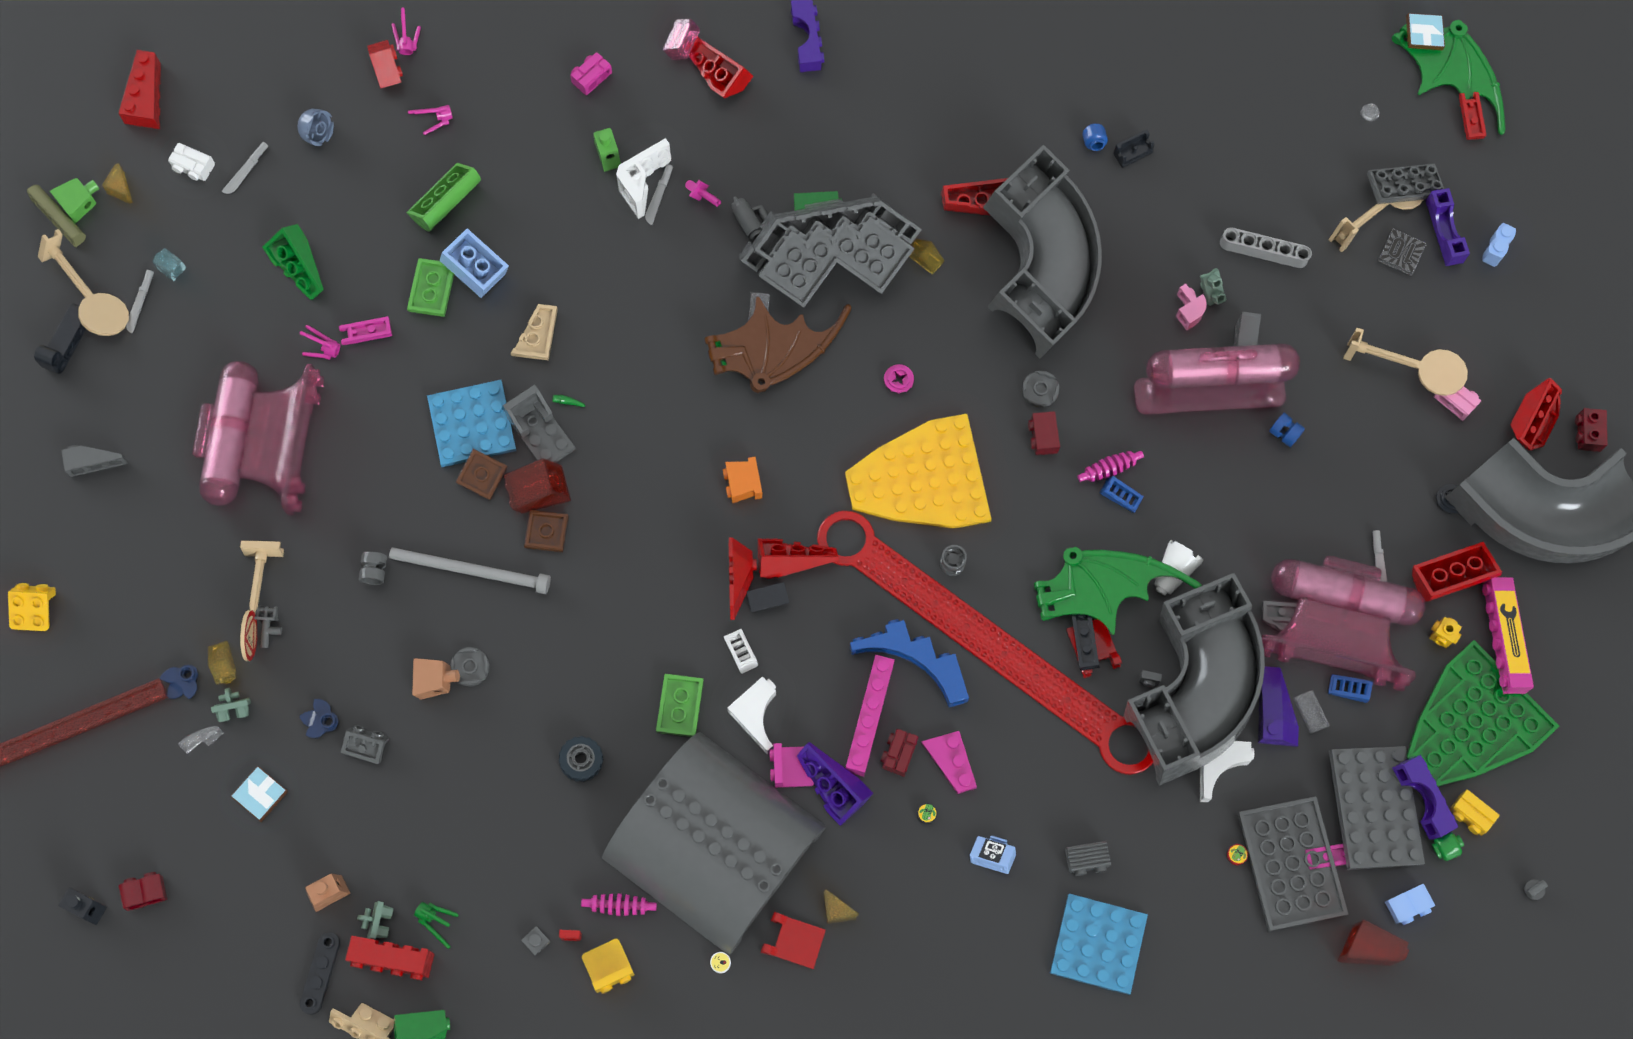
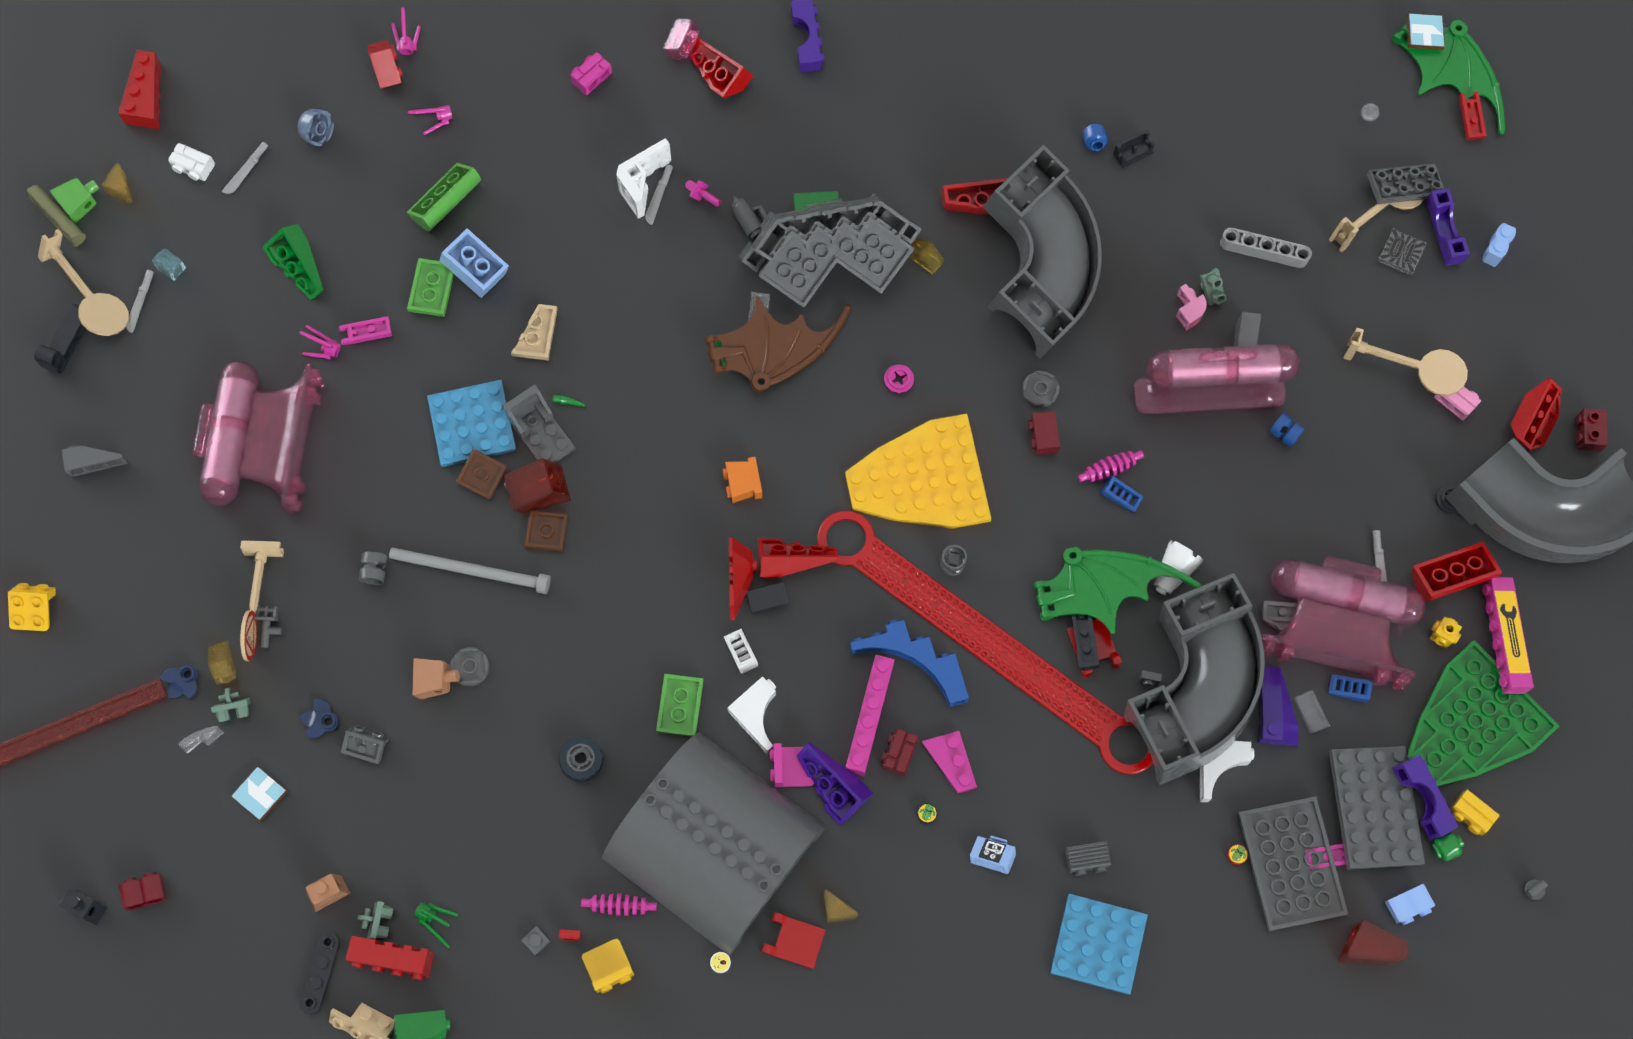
(606, 145): bright green torso -> none

